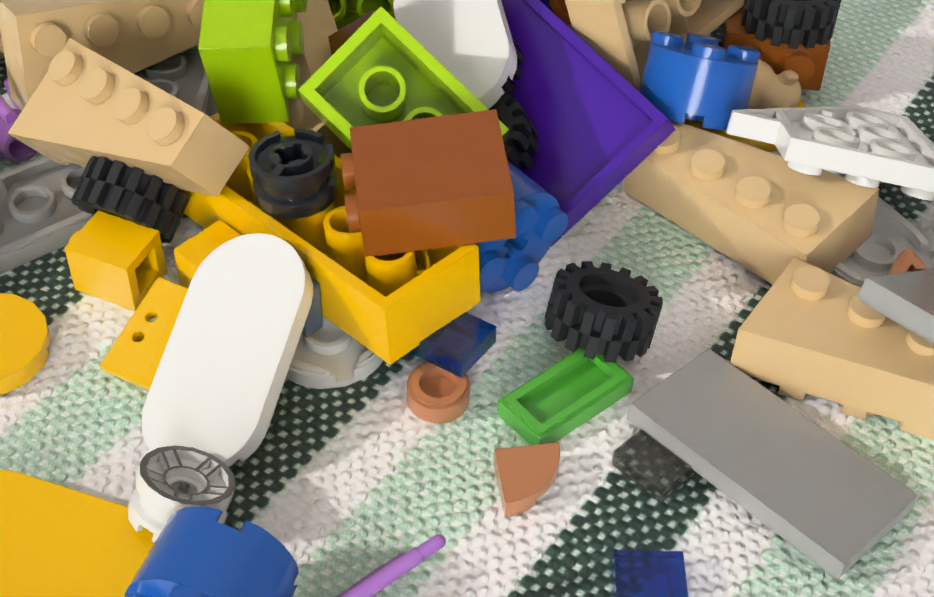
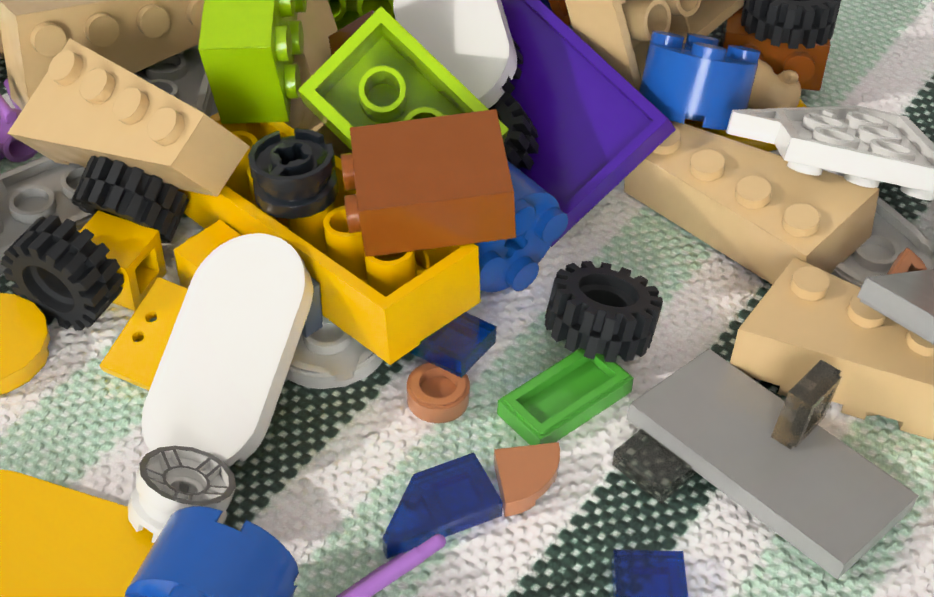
(63, 272): none -> black tyre
(443, 503): none -> clear blue tile
(806, 404): none -> clear smoke tile

